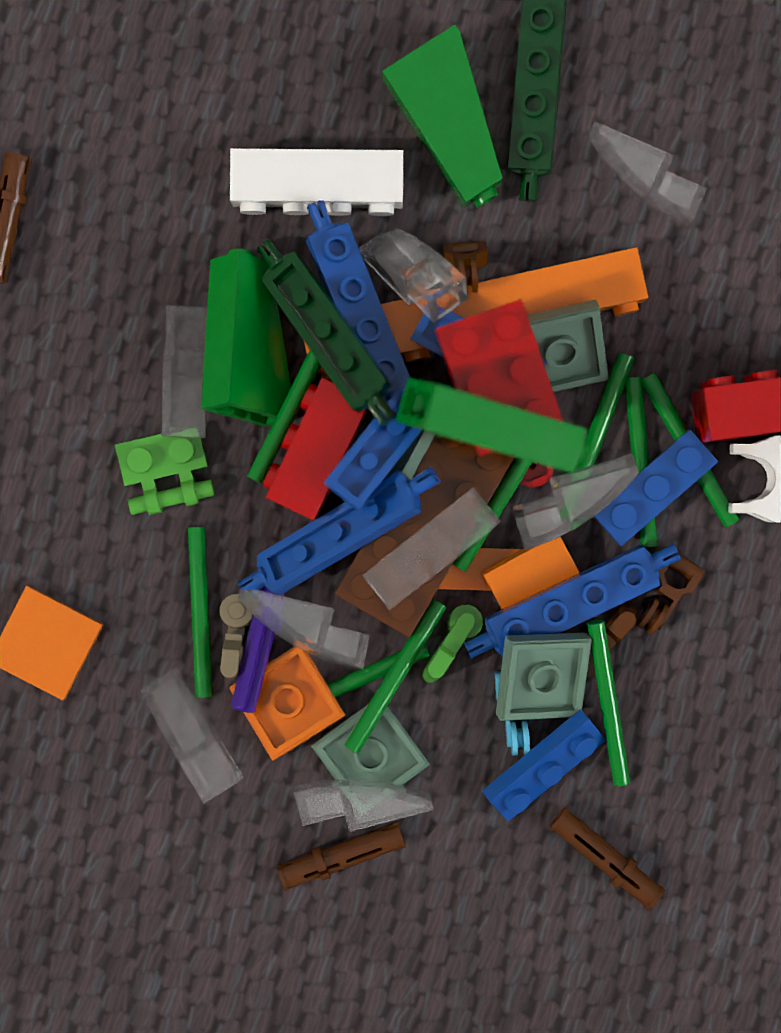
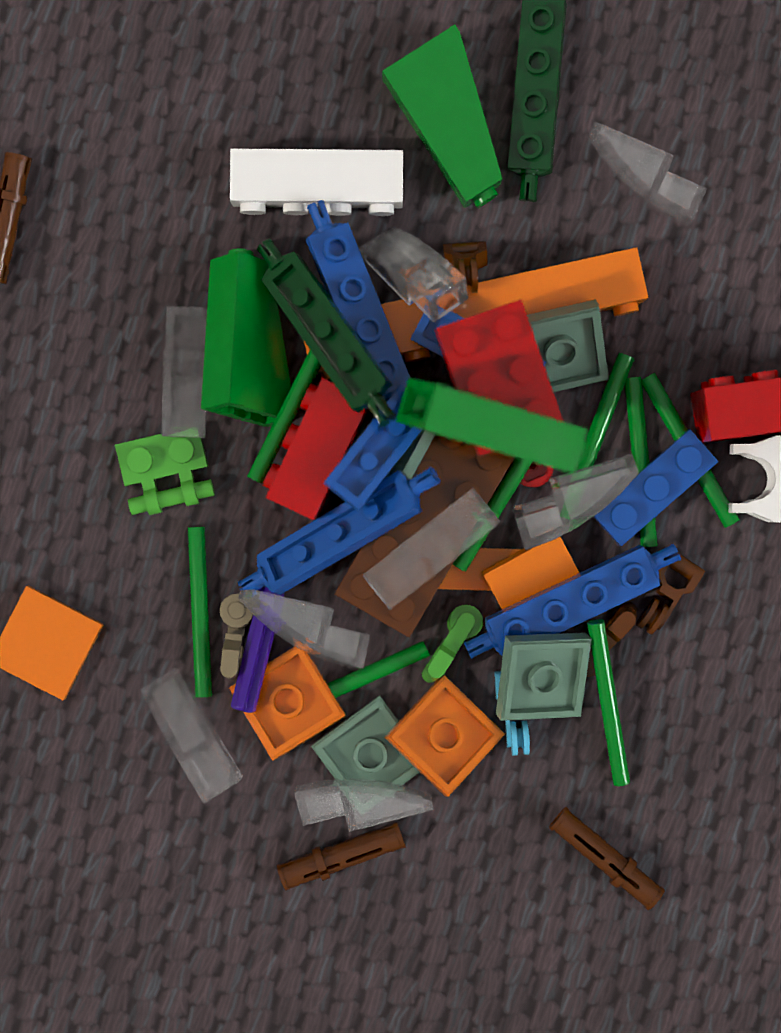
(395, 676): green bar -> none
(445, 735): none -> orange tile
(544, 765): blue plate -> none

